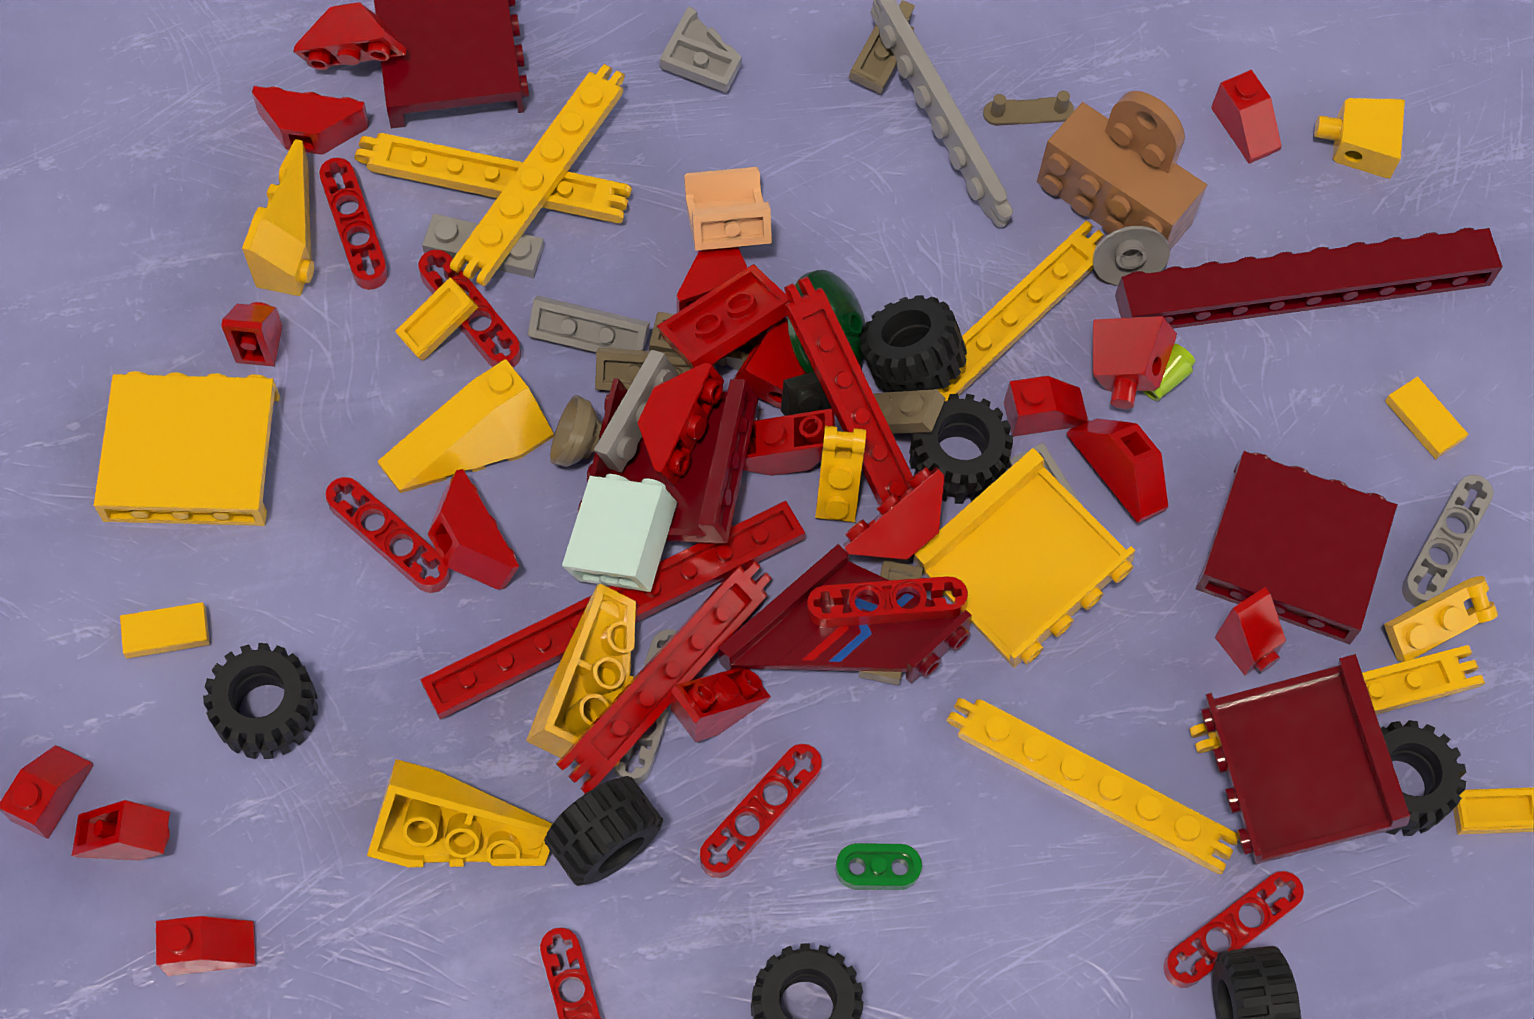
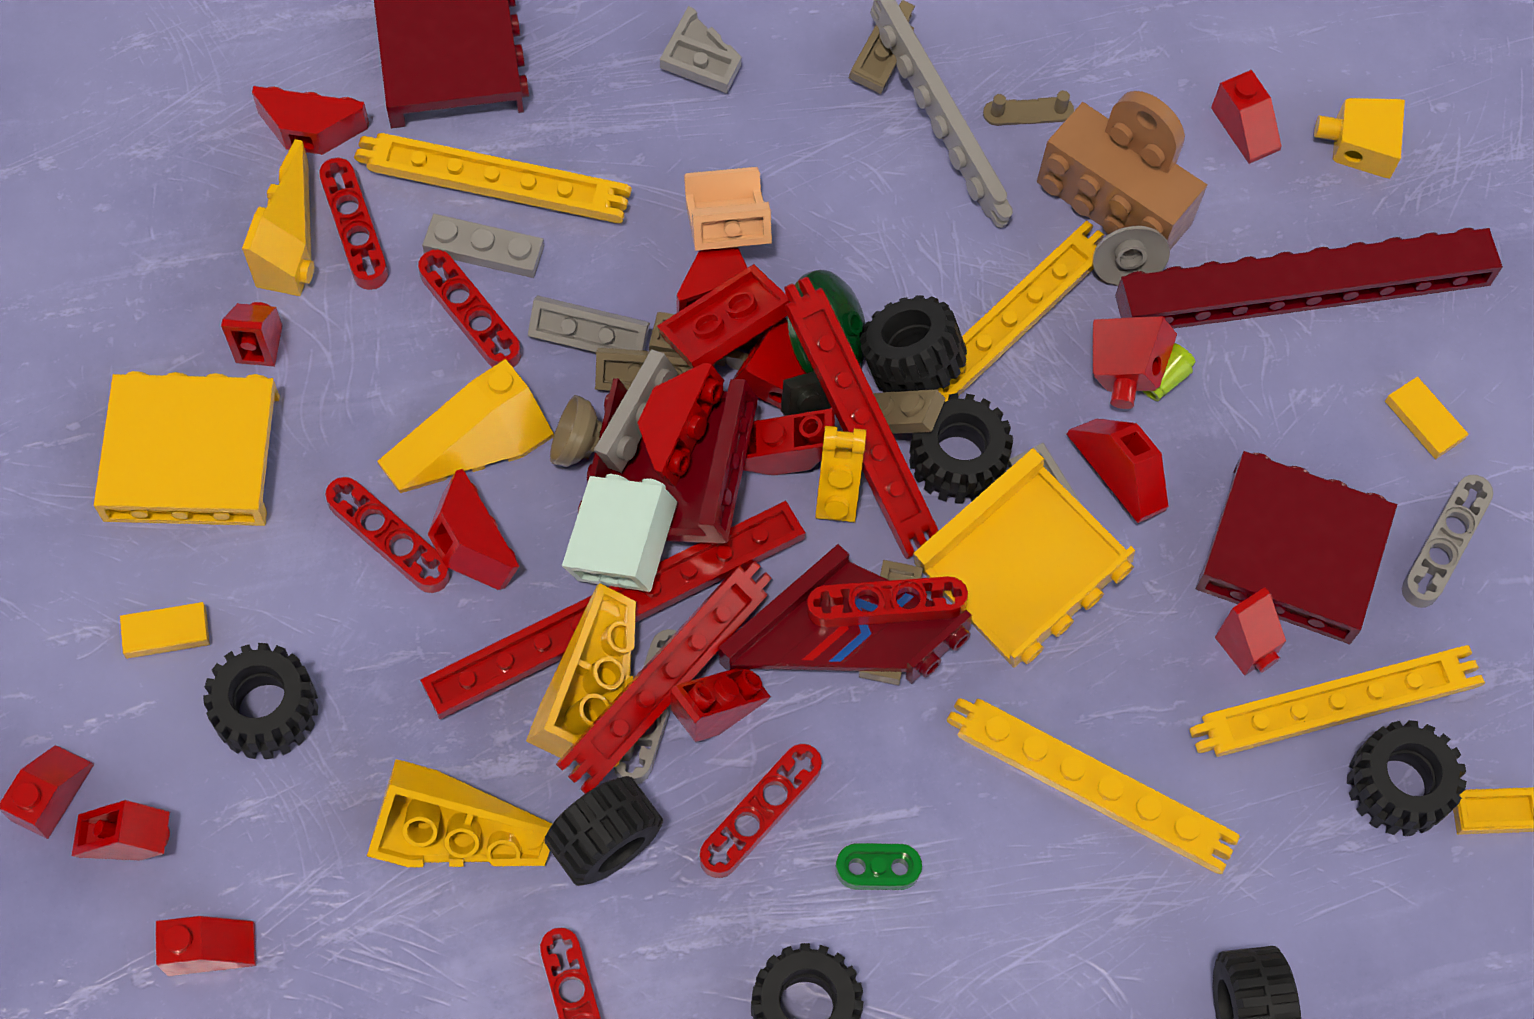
(347, 37): red slope -> none
(436, 319): yellow tile -> none
(539, 175): yellow hinge -> none
(903, 522): red slope -> none
(1043, 405): red slope -> none
(1231, 925): red beam -> none
(1305, 762): dark red panel -> none
(1440, 619): yellow plate -> none

